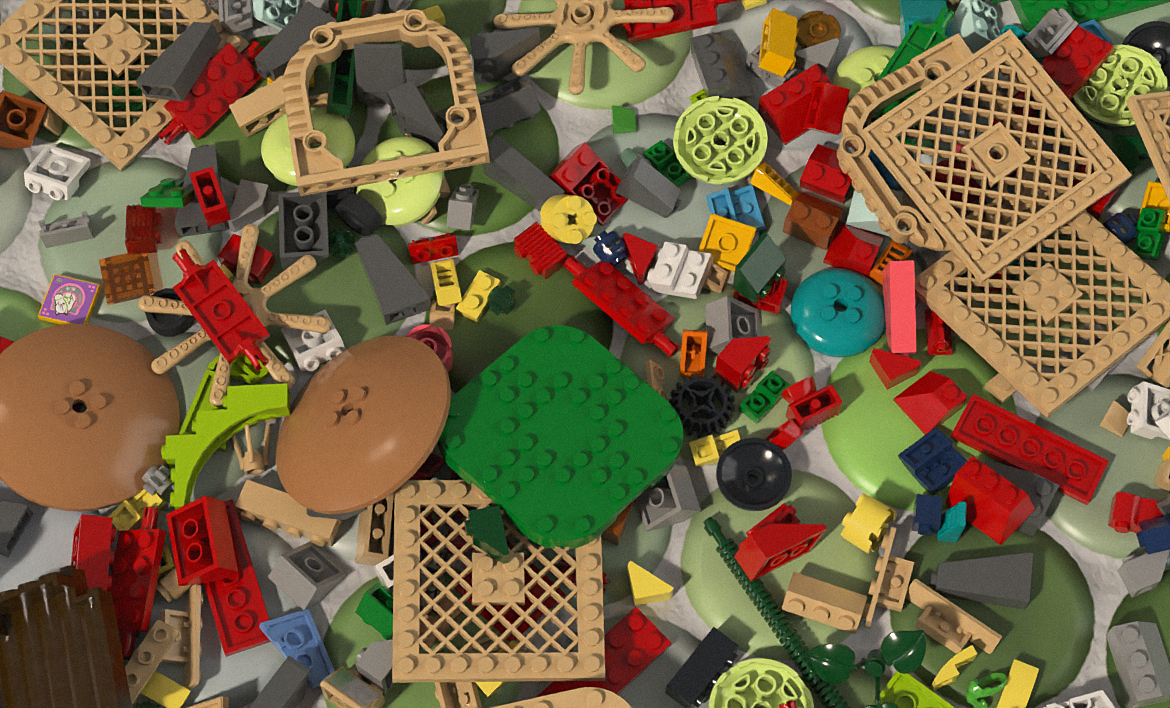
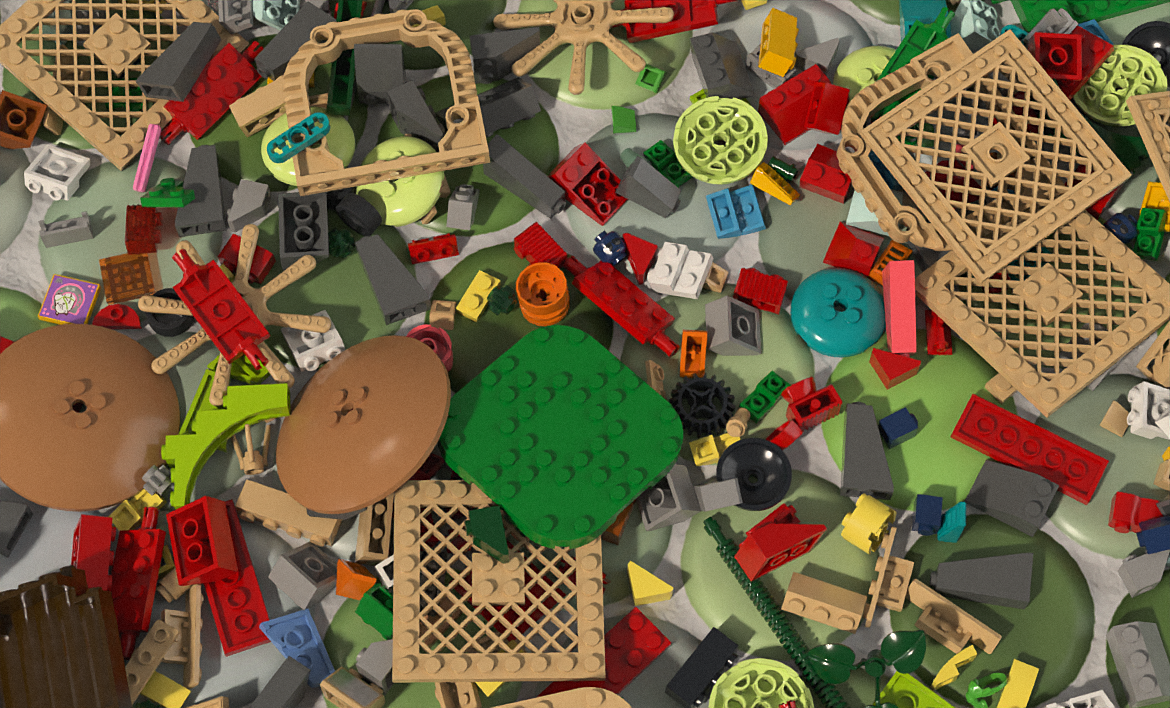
(117, 317): none -> red plate
(147, 158): none -> bright pink axle
(210, 196): red brick -> none
(317, 133): none -> teal beam
(353, 579): none -> orange slope
(446, 283): light yellow slope -> none
(538, 283): none -> orange wheel
(567, 218): light yellow brick -> none
(651, 78): none -> bright green slope
(718, 494): none -> light grey slope
(727, 241): yellow tile -> none
(738, 424): none -> tan animal
(741, 360): red slope -> none
(759, 269): dark green slope -> none
(784, 169): none -> dark green pin
(812, 220): dark orange slope -> none
(816, 29): pearl gold tile -> none
(863, 455): none -> dark grey slope
(898, 427): none -> dark blue brick
(931, 401): red slope -> none
(932, 461): dark blue slope -> none
(991, 500): red slope -> none
(1058, 54): none -> red slope

